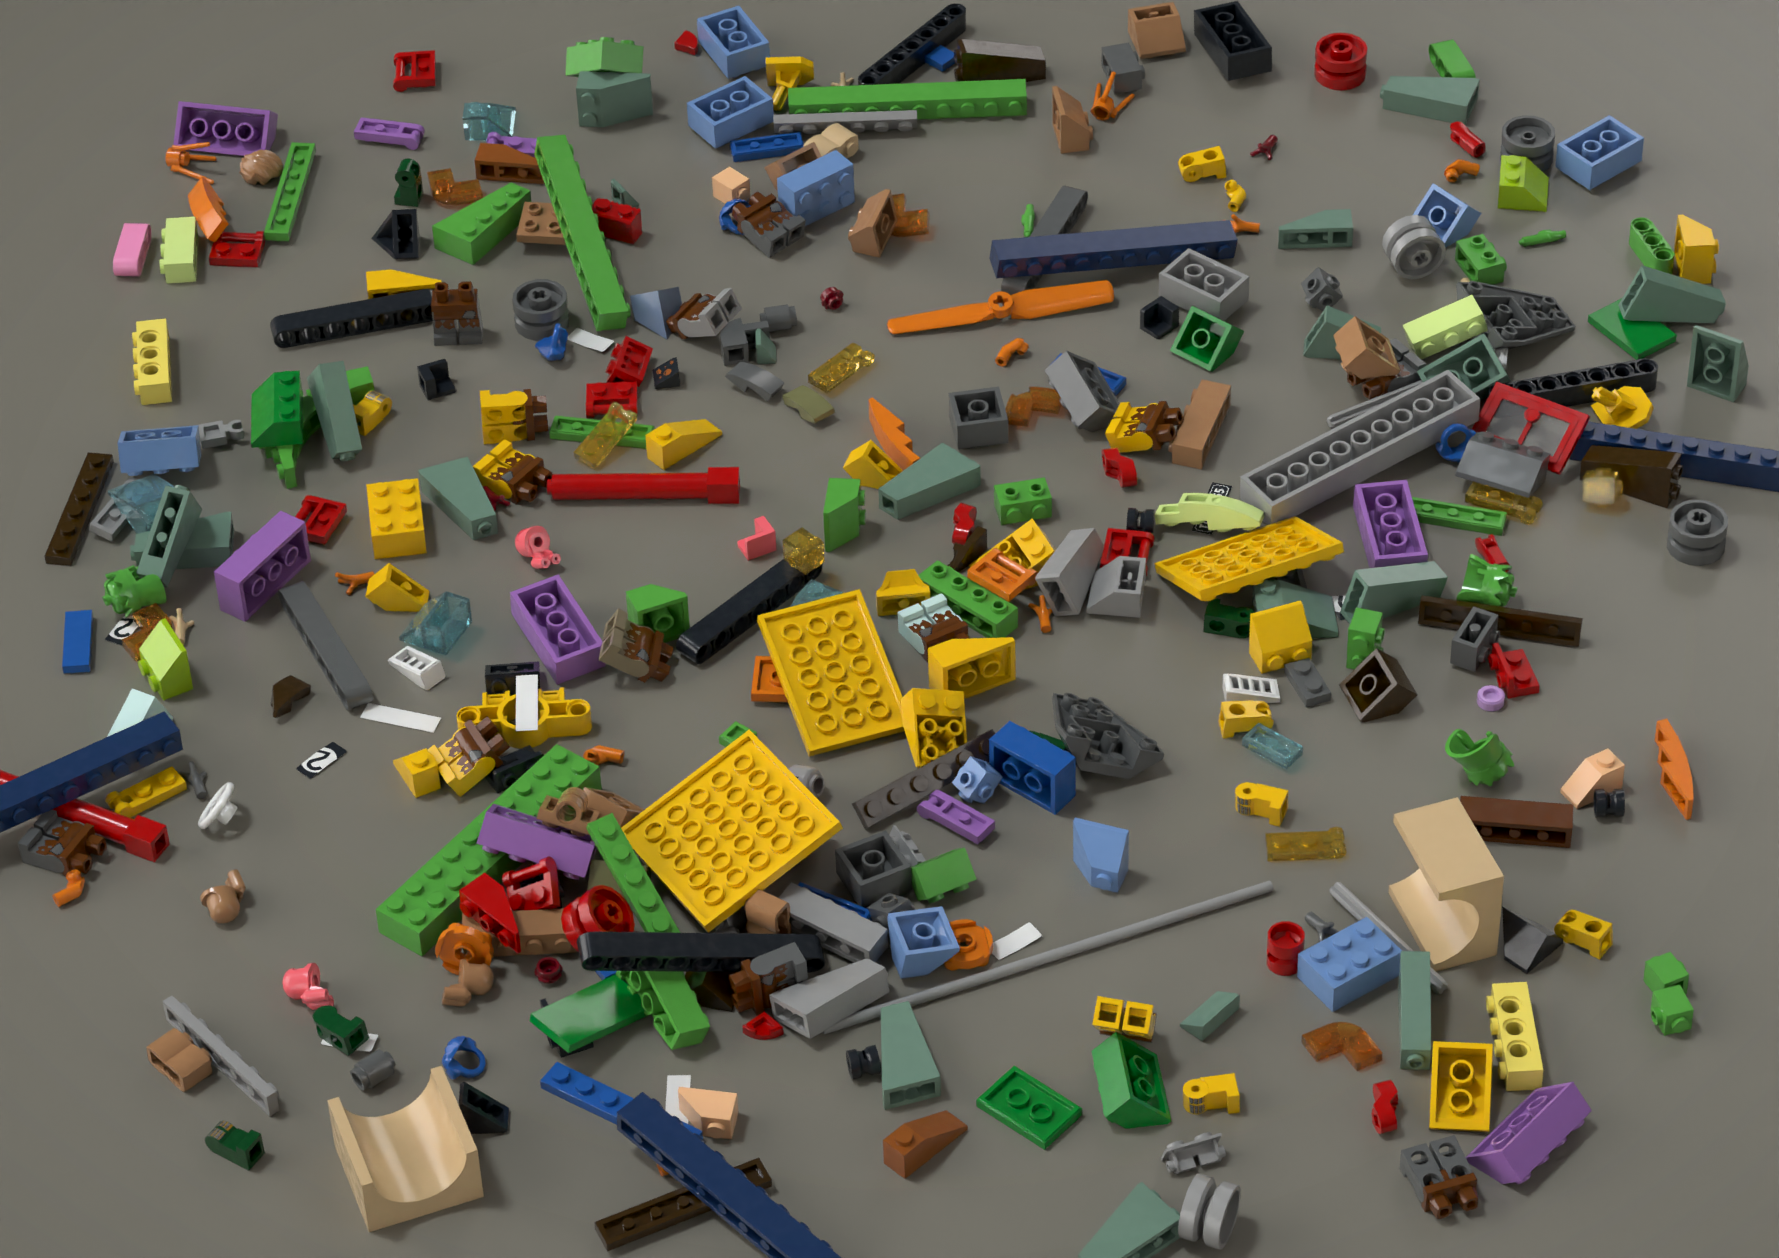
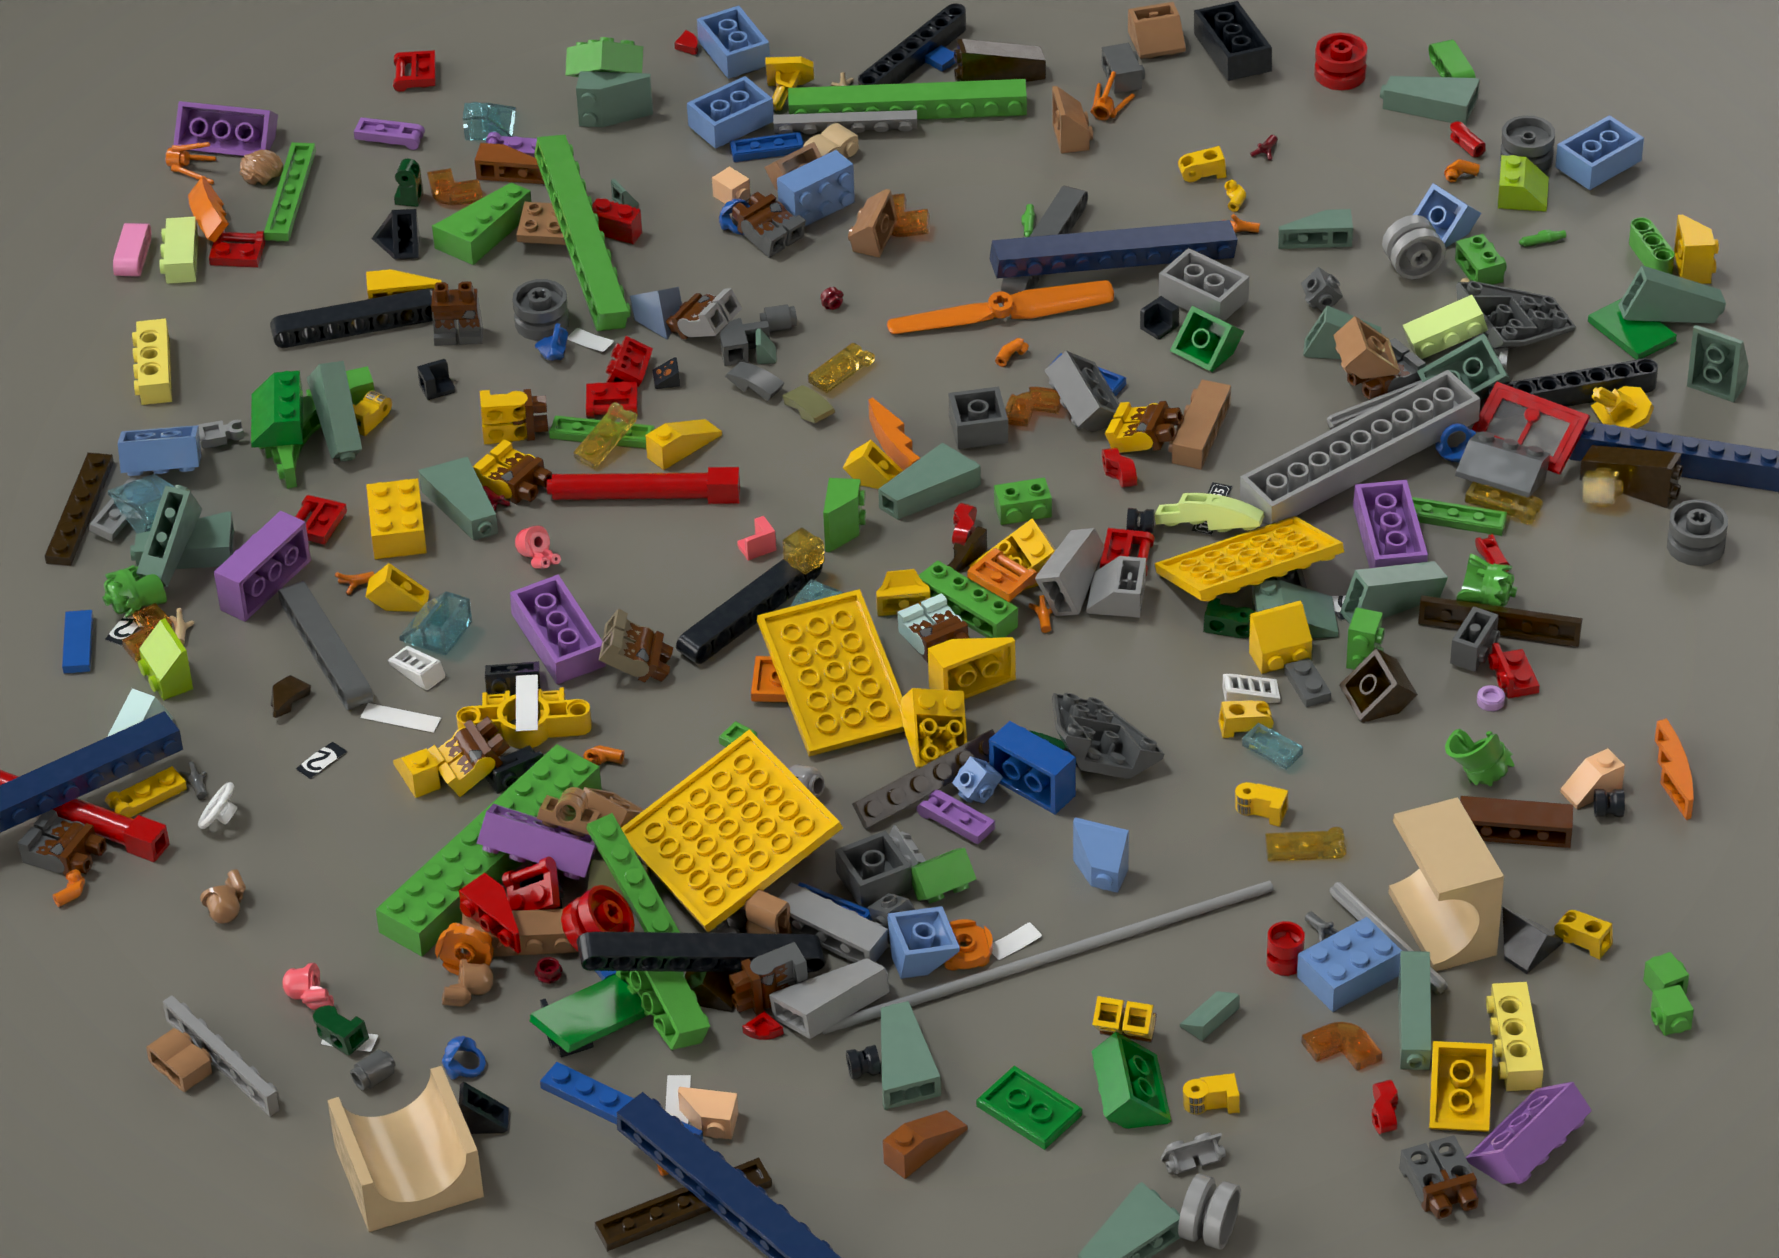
(235, 1144): dark green leg -> none
(659, 609): bright green slope -> none

